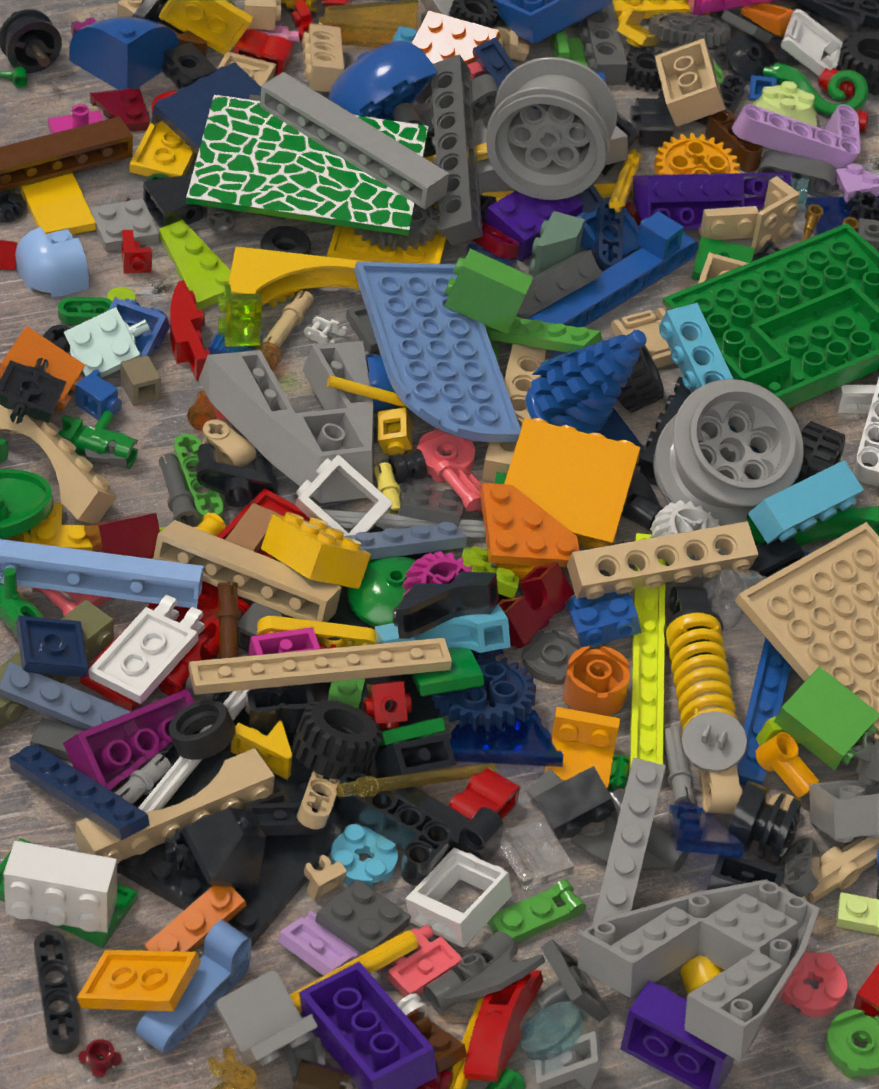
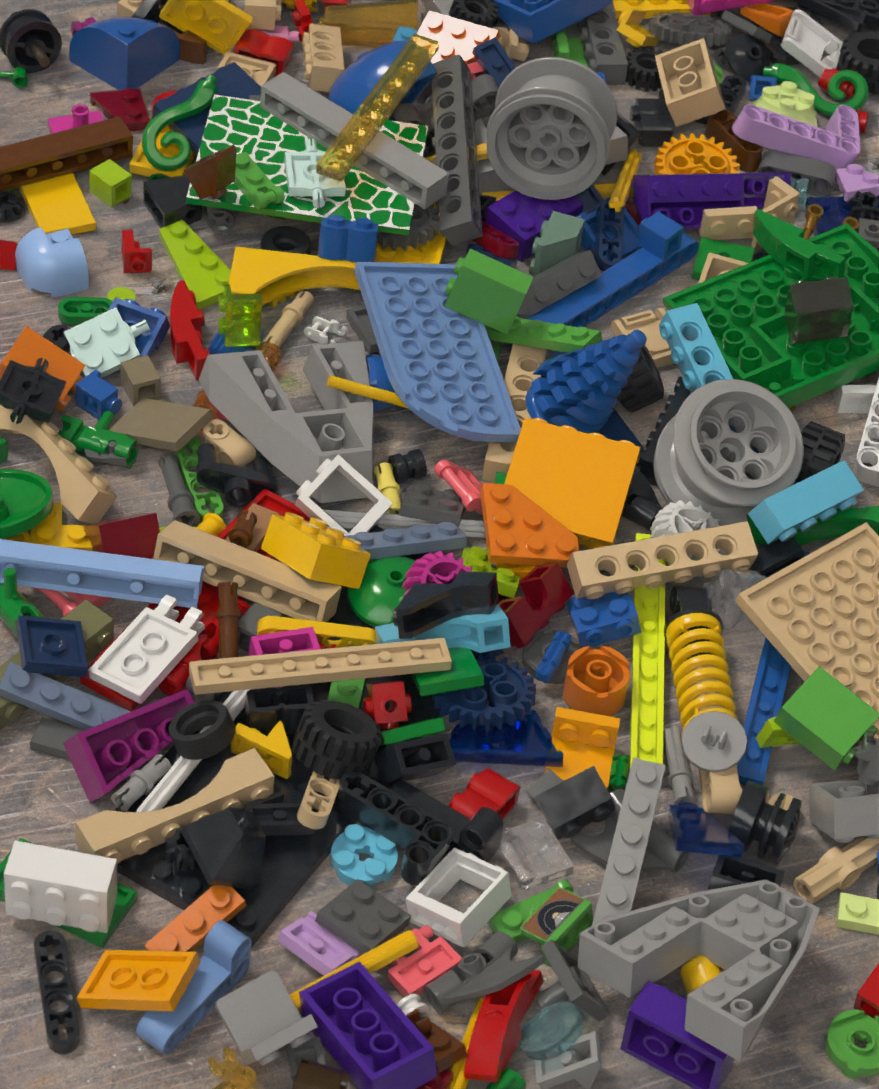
(79, 791): dark blue plate -> none
(103, 1049): dark red plate -> none
(110, 183): none -> lime brick
(121, 216): light grey plate -> none
(162, 423): none -> dark tan tile
(186, 65): black brick -> none
(197, 103): none -> green plant
(213, 173): none -> reddish brown slope
(243, 529): none -> reddish brown pin
(255, 183): none -> bright green plate
(304, 180): none -> light aqua plate
(326, 880): tan tile -> none
(348, 239): none -> blue brick
(370, 785): clear yellow bar -> none
(377, 107): none -> clear yellow plate
(395, 437): yellow brick -> none
(438, 441): coral plate -> none
(553, 656): none -> blue axle
(560, 919): none -> panel
(781, 756): light orange piece -> none
(790, 249): none -> green slope
(802, 867): dark grey beam -> none
(818, 310): none -> clear smoke brick
(830, 990): coral plate -> none

